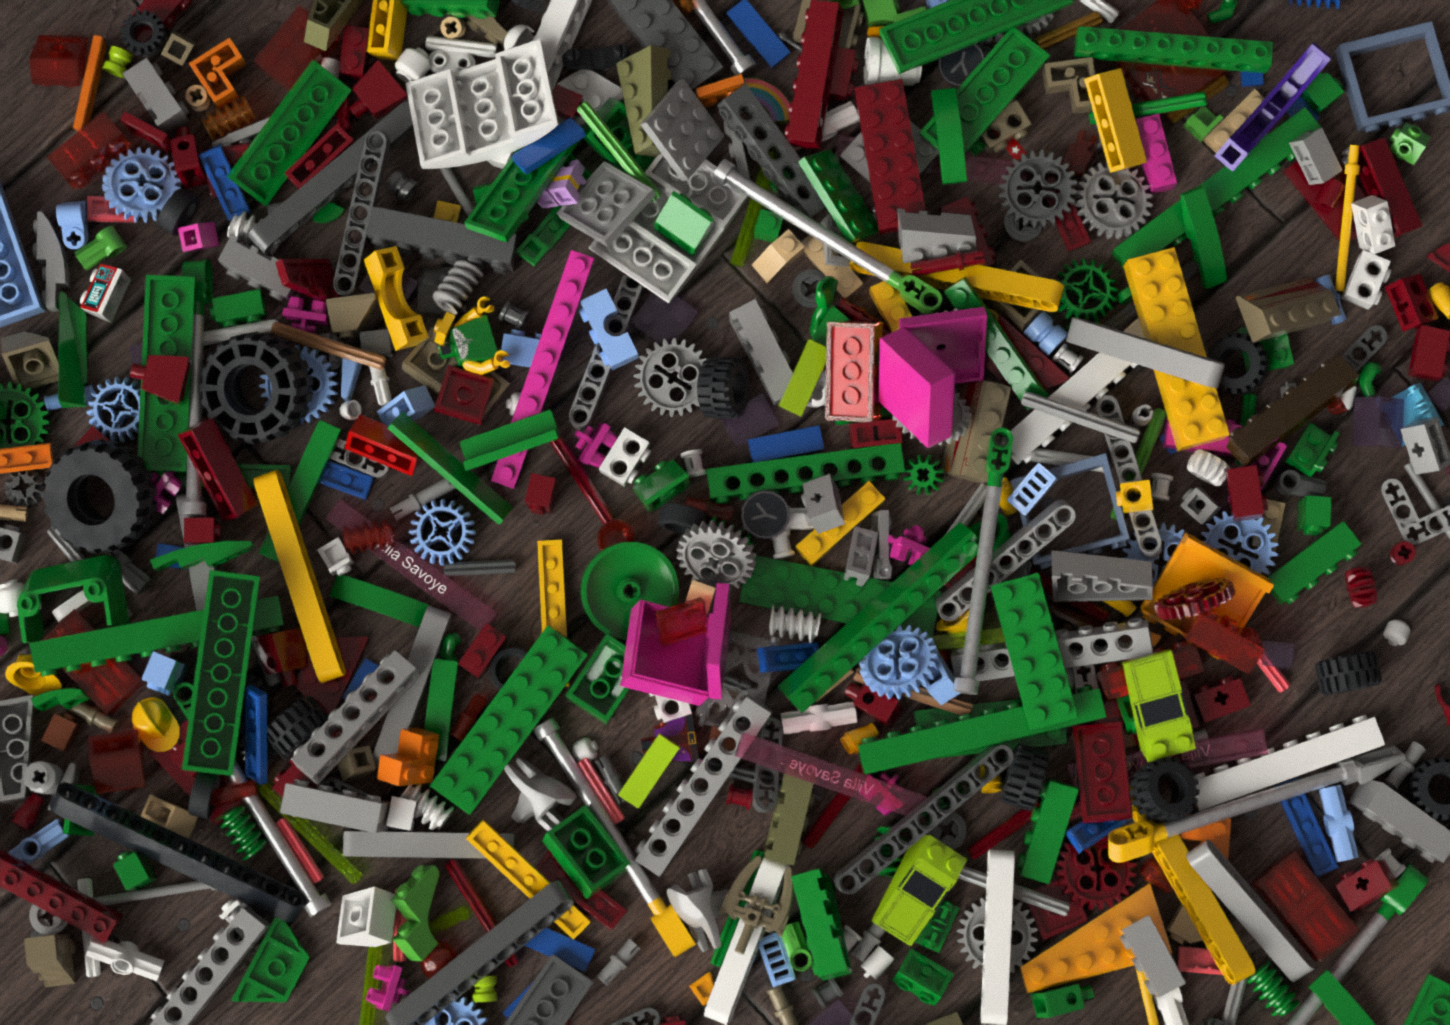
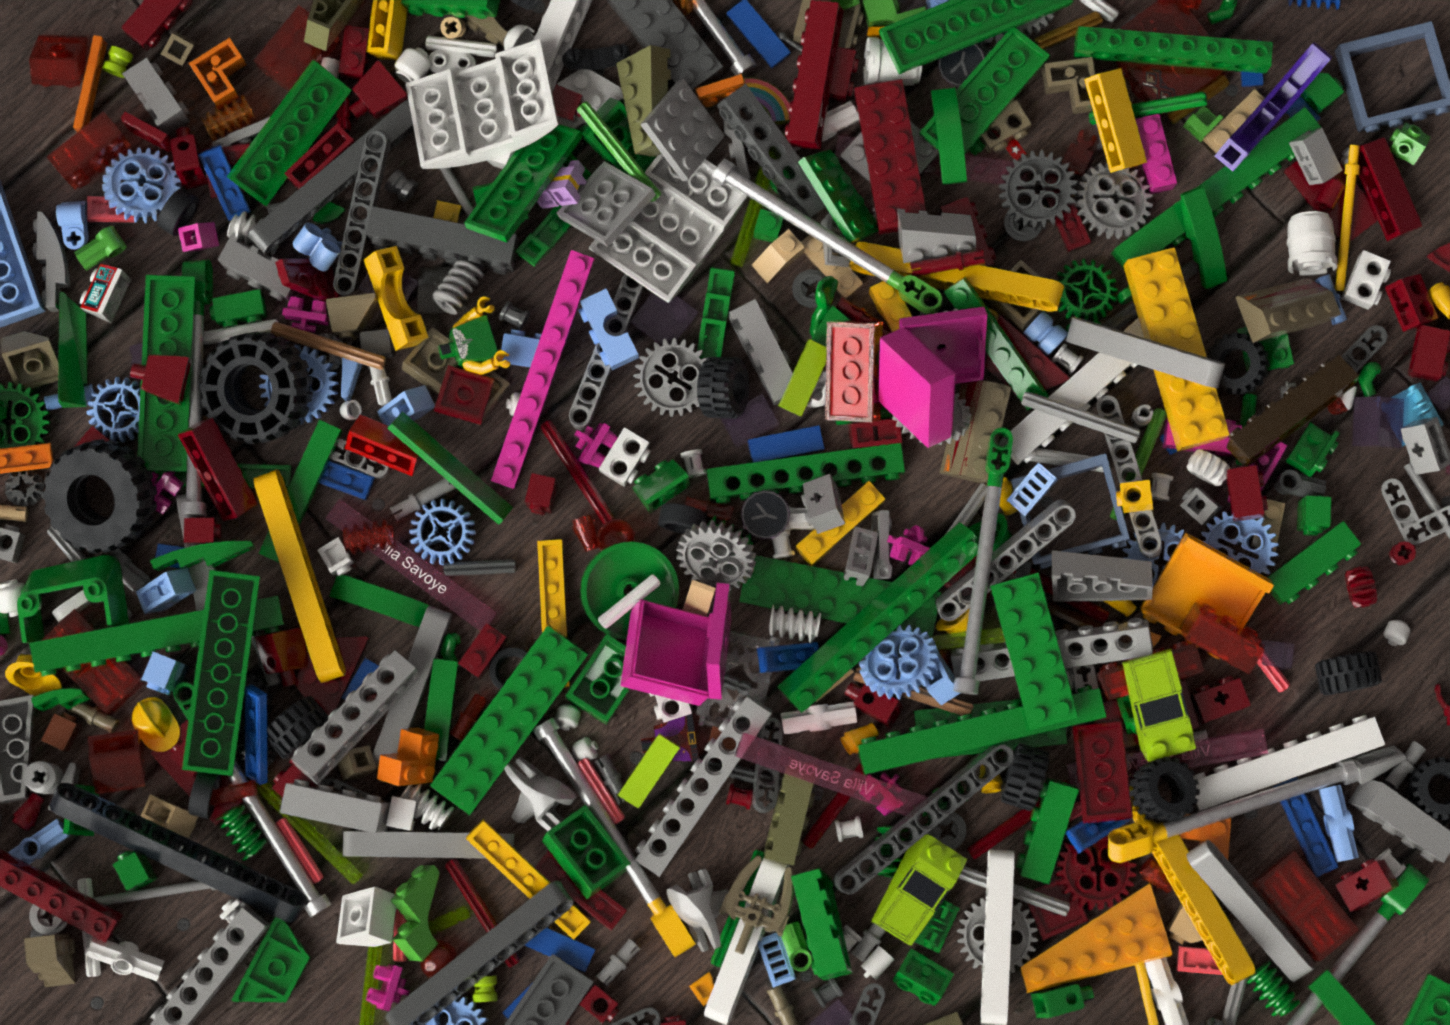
(137, 20): black tyre -> none
(166, 591): none -> light blue brick
(197, 91): tan bush -> none
(318, 244): none -> light blue piece
(443, 327): yellow plate -> none
(509, 439): green panel -> none
(548, 146): blue tile -> none
(567, 716): none -> white piece
(586, 532): none -> clear red cone
(588, 1004): none -> dark red brick
(629, 601): none -> white axle
(681, 621): clear red plate -> none
(684, 223): slope -> none
(715, 312): none -> green slope
(849, 829): none -> white bush
(915, 474): green gear -> none
(1151, 957): light grey wedge -> none
(1194, 598): dark red gear -> none
(1311, 243): none -> white piece
(1373, 224): white brick -> none

